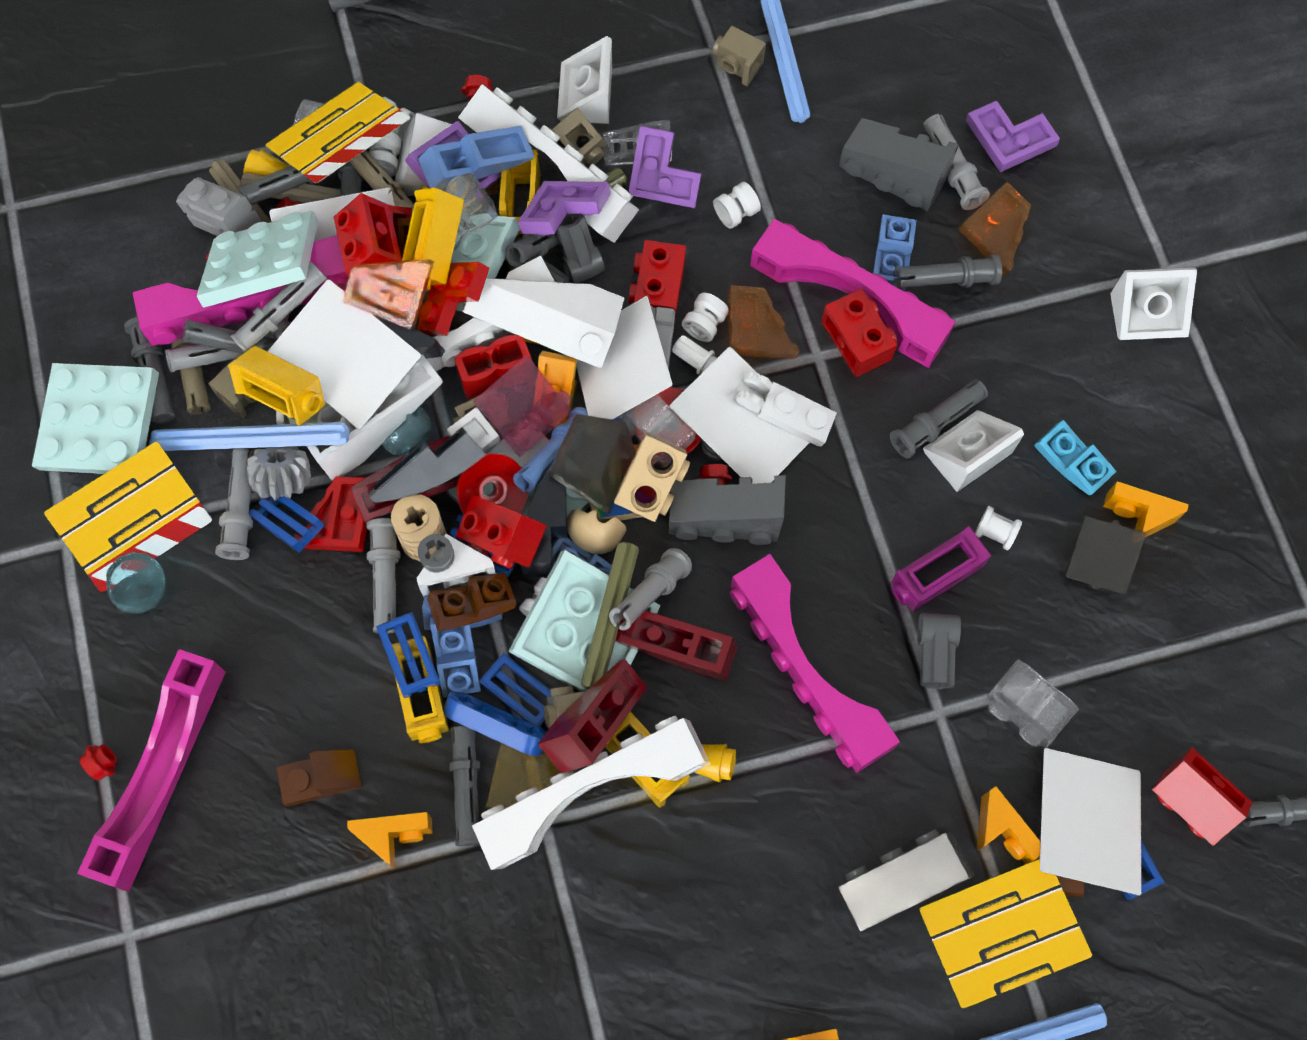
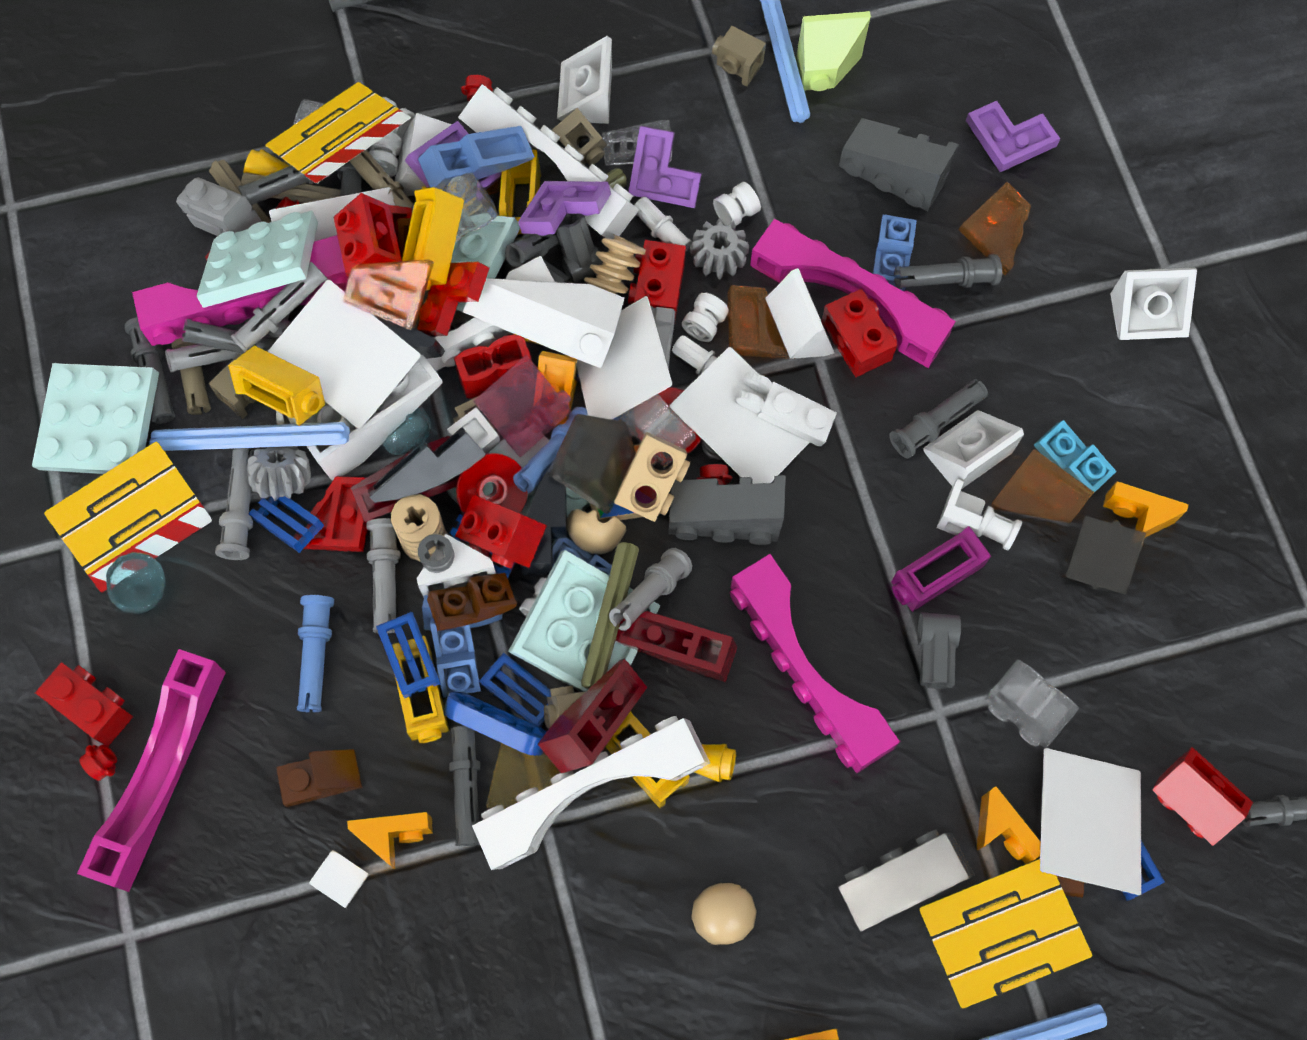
(85, 705): none -> red brick
(315, 634): none -> medium blue pin
(339, 878): none -> white slope
(615, 265): none -> tan piece
(660, 224): none -> white axle
(724, 913): none -> tan hair
(732, 250): none -> light grey gear
(798, 318): none -> white slope
(830, 47): none -> yellowish green slope
(961, 511): none -> white panel
(962, 173): light grey pin -> none
(1043, 491): none -> clear orange wing

